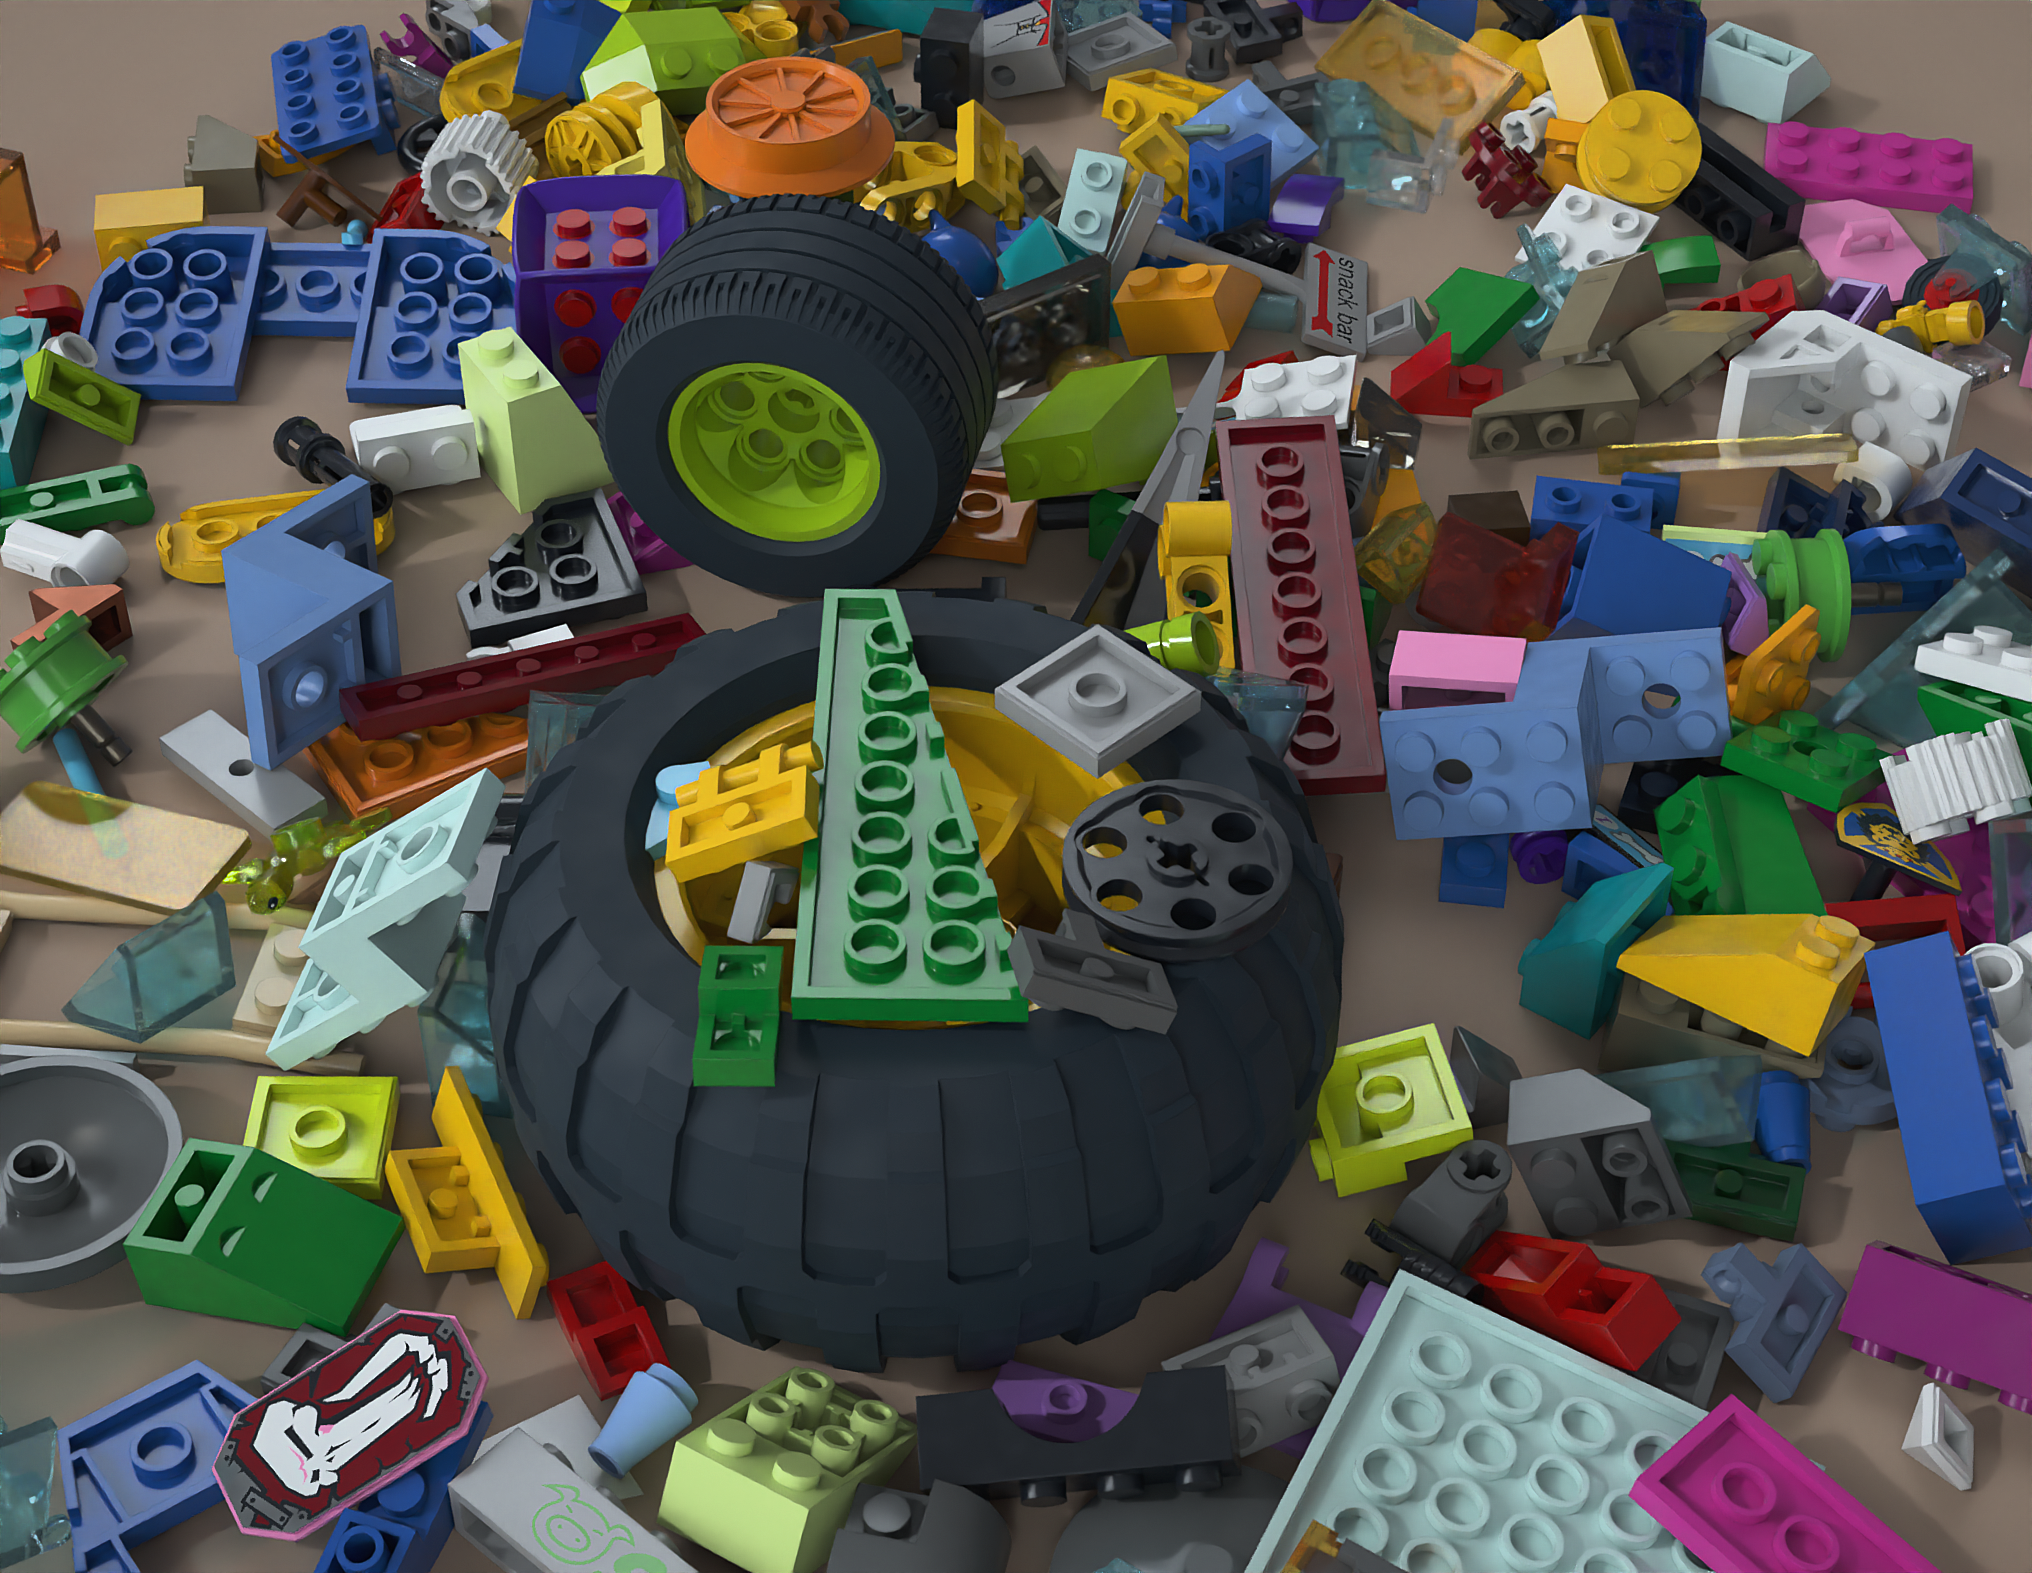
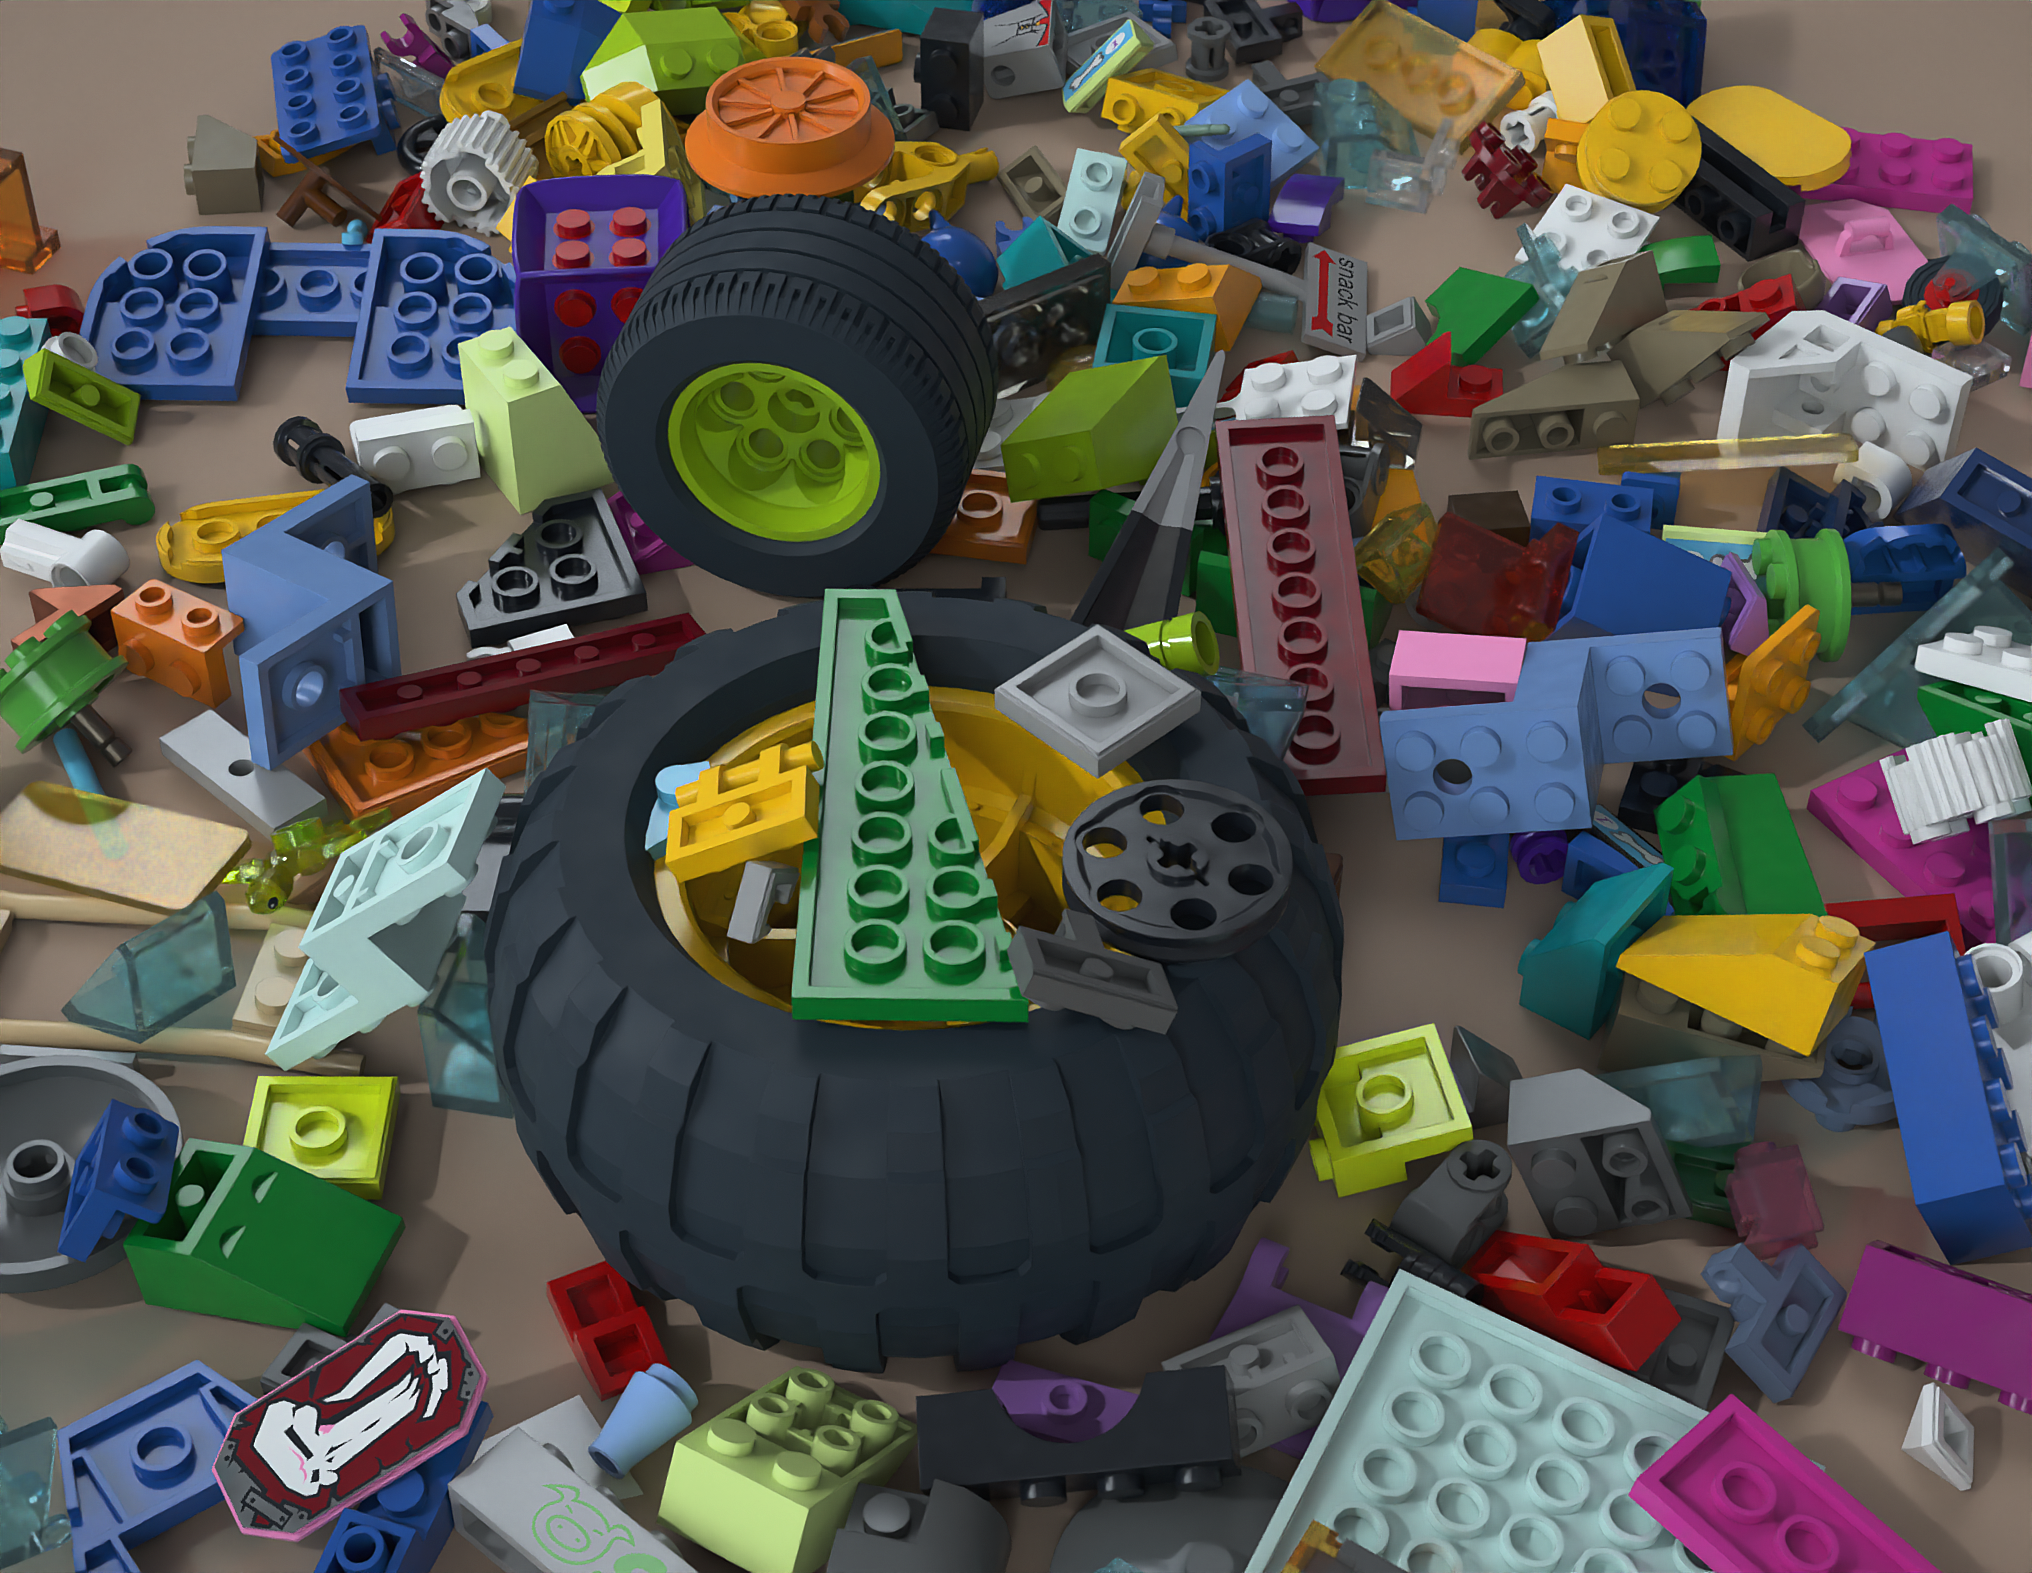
(118, 1172): none -> blue bracket
(131, 218): yellow brick -> none
(176, 640): none -> orange bracket
(463, 1202): yellow bracket -> none
(739, 1016): green slope -> none
(988, 164): yellow plate -> none
(1113, 58): none -> yellowish green slope
(1144, 333): none -> teal slope
(1194, 557): yellow piece -> none
(1759, 74): light aqua slope -> none
(1772, 1199): none -> clear pink window
(1776, 134): none -> yellow tile
(1784, 1120): blue cone -> none
(1805, 758): green plate -> none
(1878, 837): shield -> none

